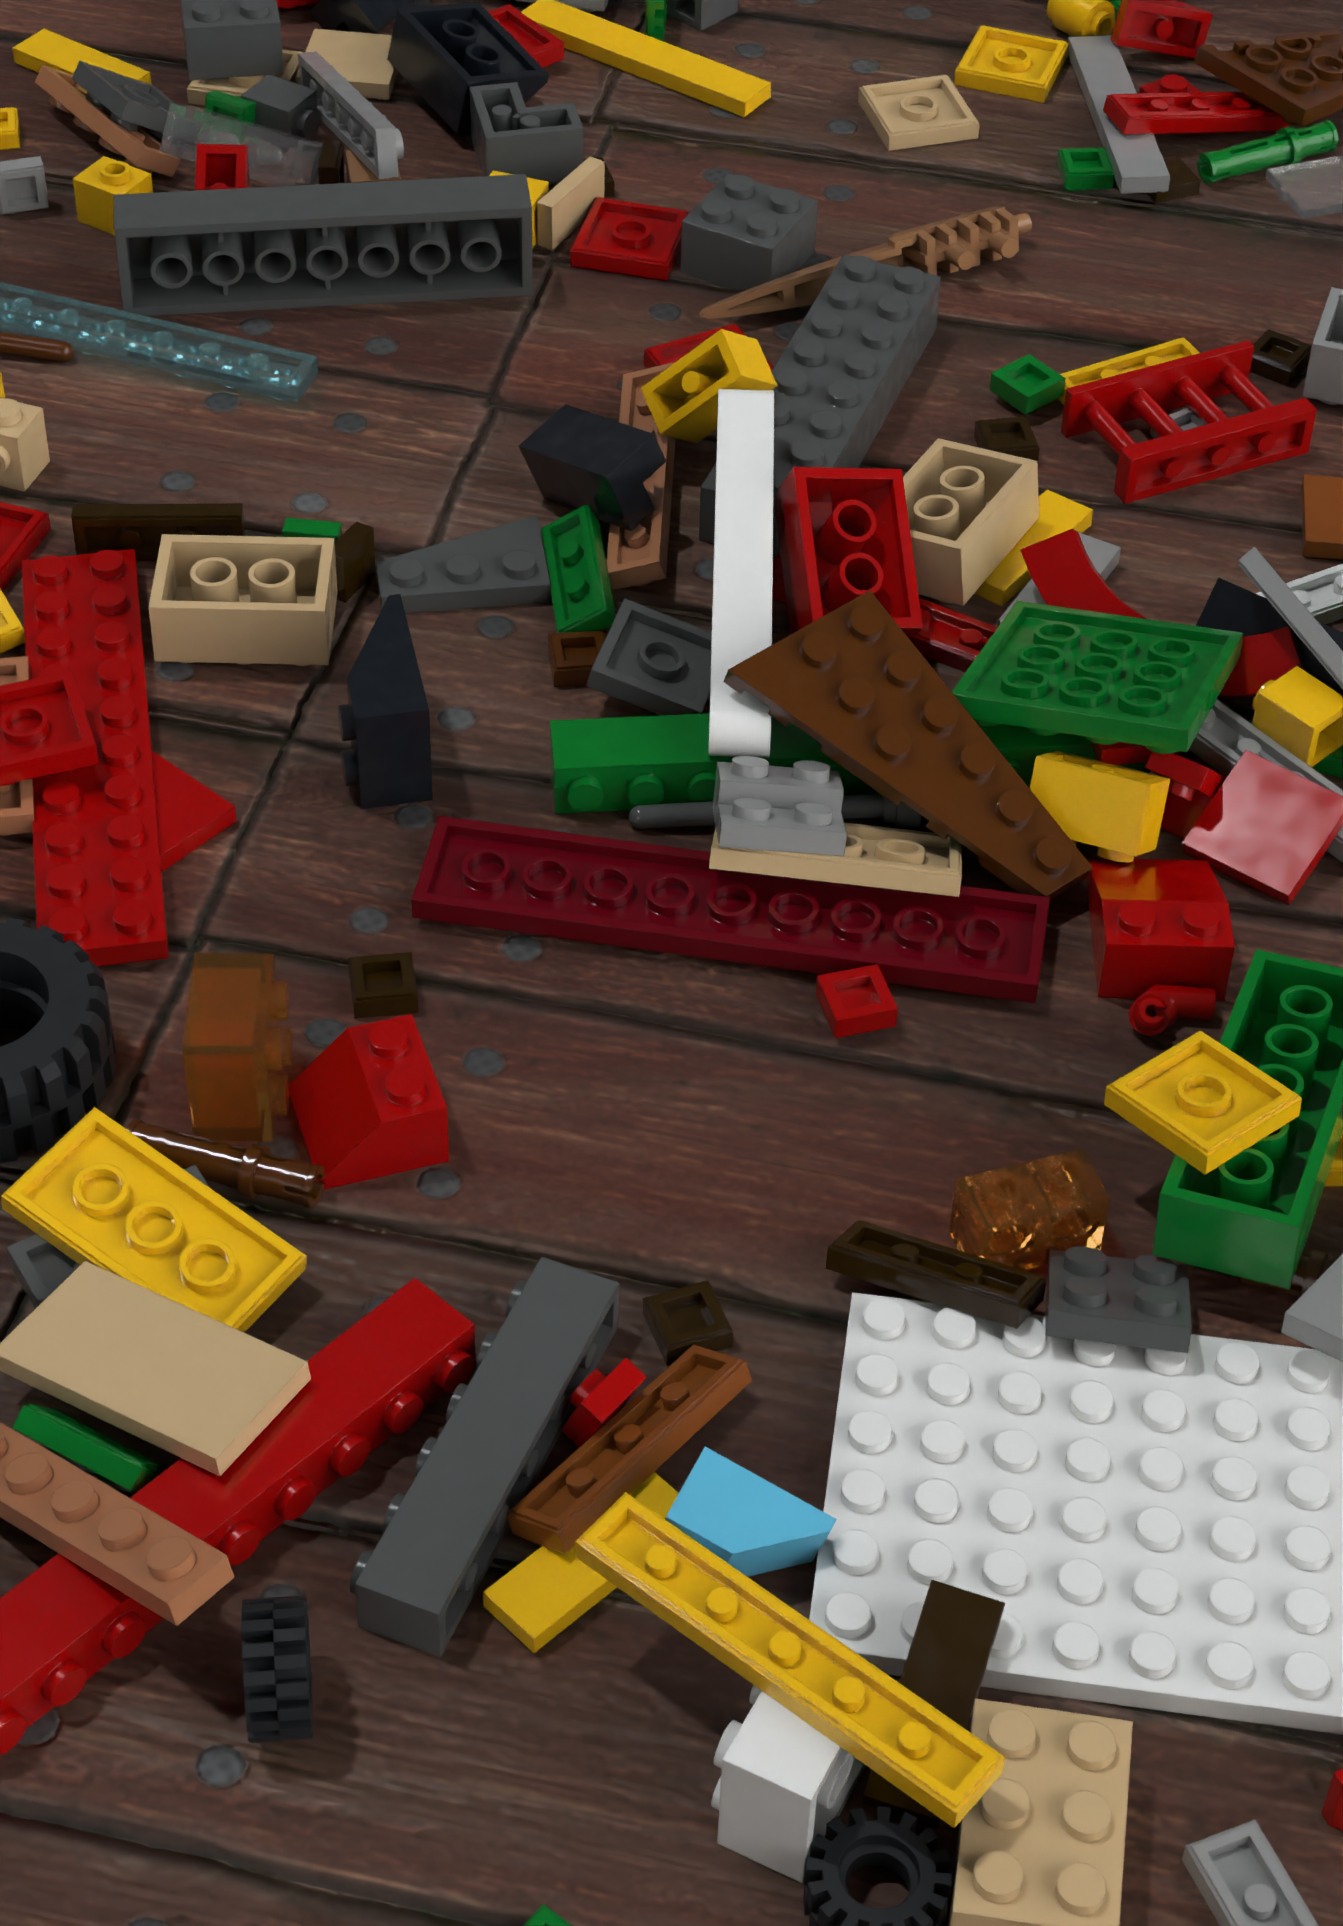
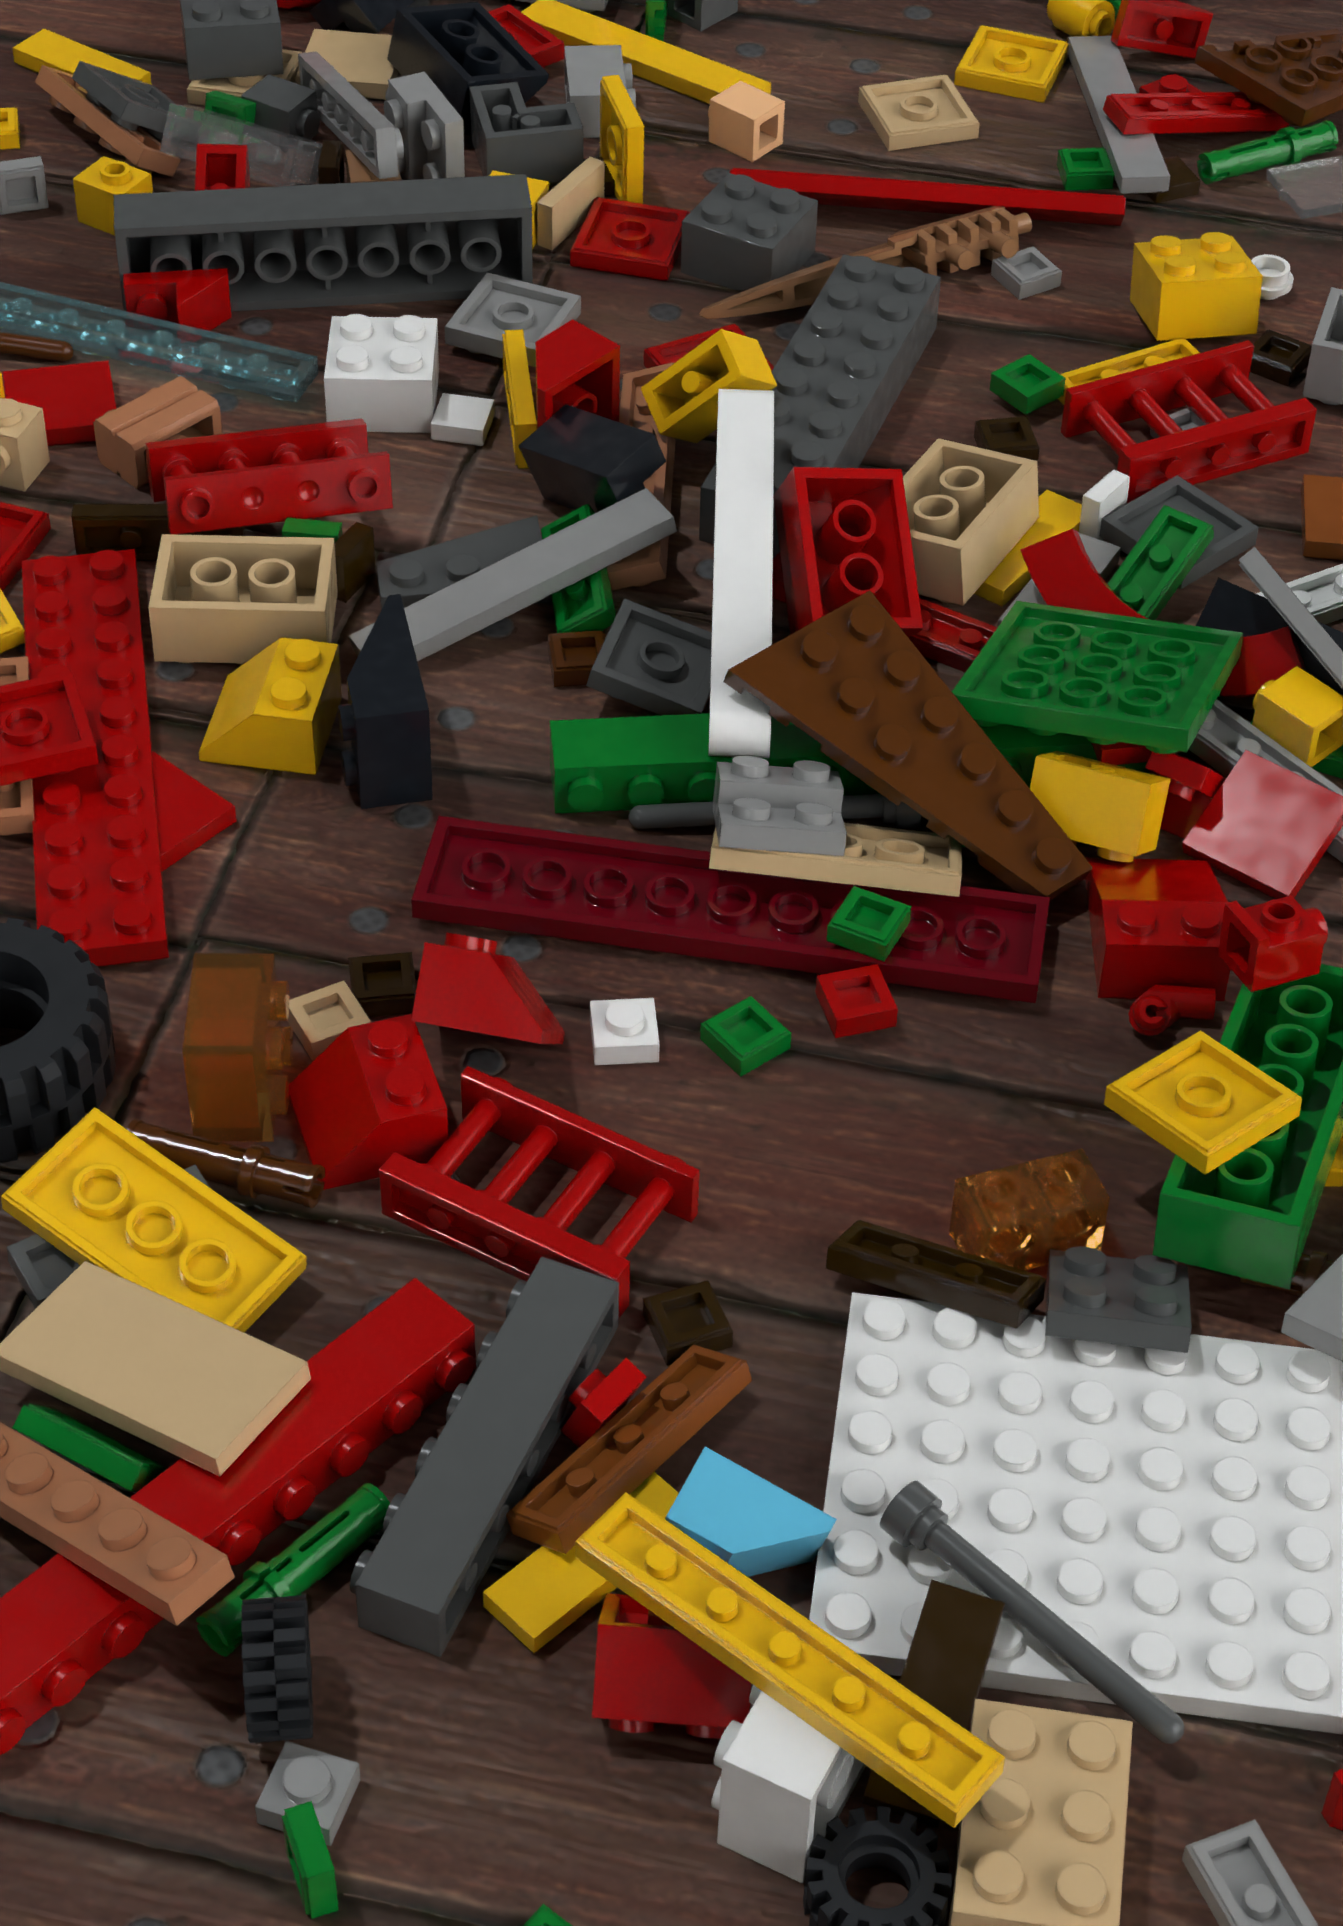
(69, 397): none -> red tile
(161, 414): none -> nougat brick
(180, 297): none -> red slope
(268, 476): none -> red fence
(277, 708): none -> yellow slope
(298, 1565): none -> green pin
(307, 1776): none -> light grey plate
(310, 1860): none -> green tile
(324, 1016): none -> tan plate
(382, 372): none -> white brick
(428, 126): none -> light grey plate
(462, 419): none -> white tile
(481, 992): none -> red slope
(509, 304): none -> light grey plate
(512, 1239): none -> red fence
(518, 391): none -> yellow tile
(532, 573): none -> light grey tile
(577, 370): none -> red slope
(582, 75): none -> light grey brick
(621, 139): none -> yellow tile
(624, 1031): none -> white plate
(660, 1676): none -> red slope
(745, 1036): none -> green tile
(746, 121): none -> light nougat brick
(868, 923): none -> green tile
(917, 1520): none -> dark grey piece
(945, 197): none -> red tile
(1026, 273): none -> light grey tile
(1102, 500): none -> white tile
(1161, 561): none -> green tile
(1195, 287): none -> yellow brick
(1231, 531): none -> dark grey plate
(1272, 942): none -> red brick
(1276, 274): none -> white plate

